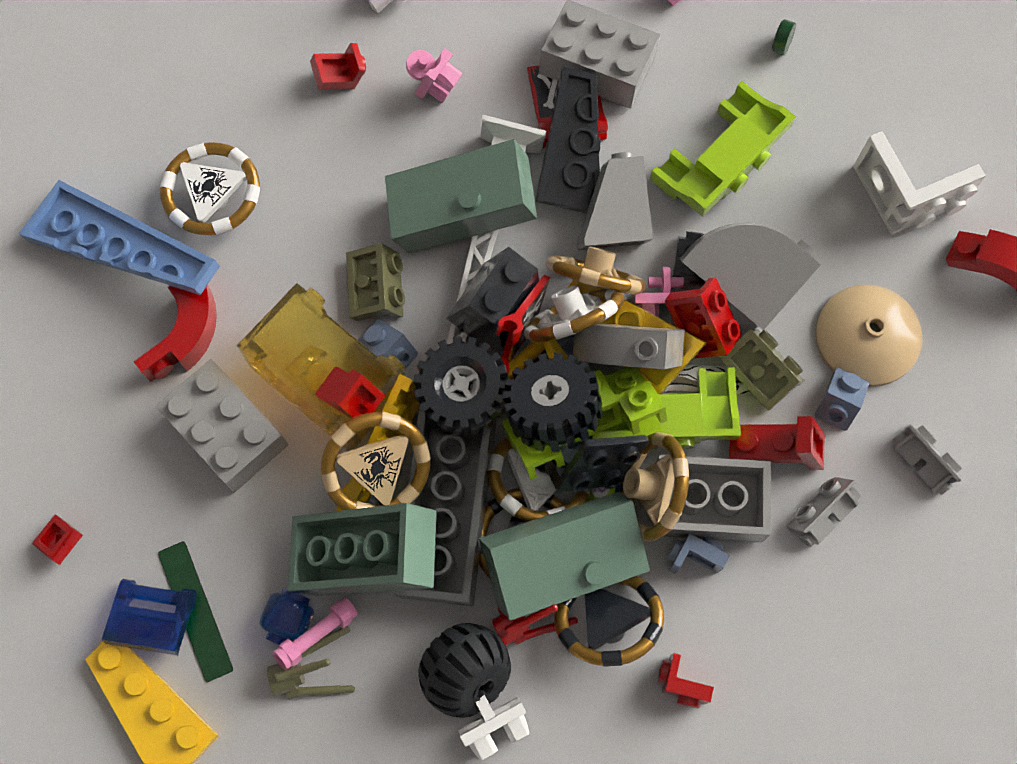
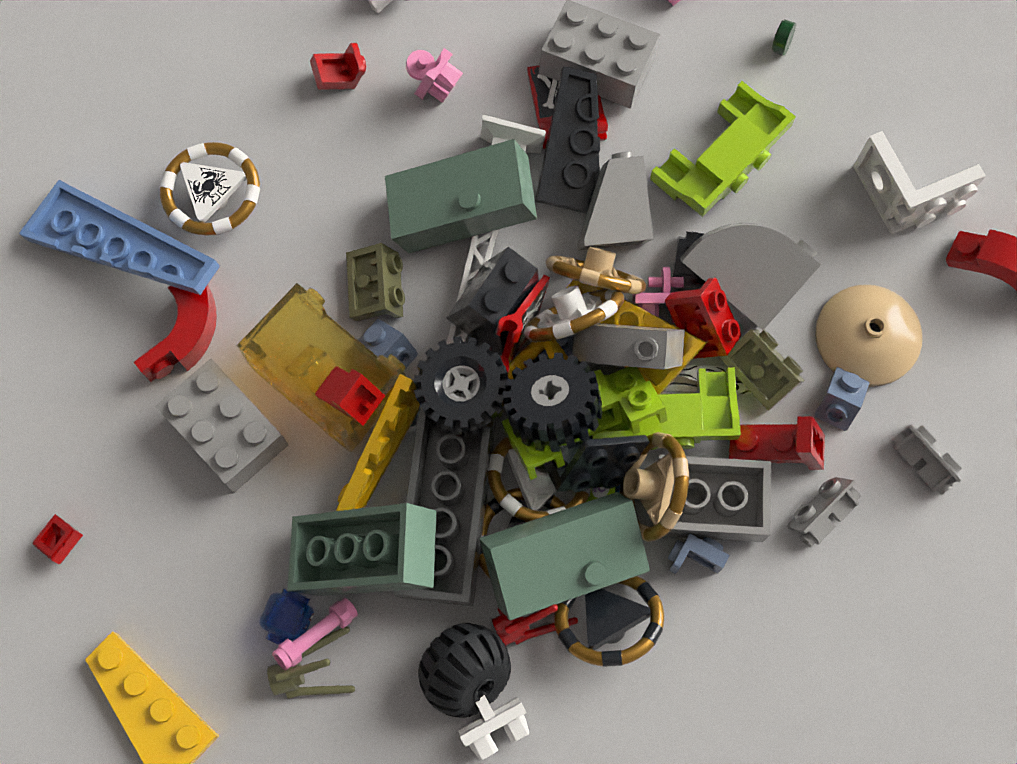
(146, 627): clear blue plate -> none
(201, 623): dark green sticker -> none
(375, 464): piece -> none
(688, 692): red bracket -> none

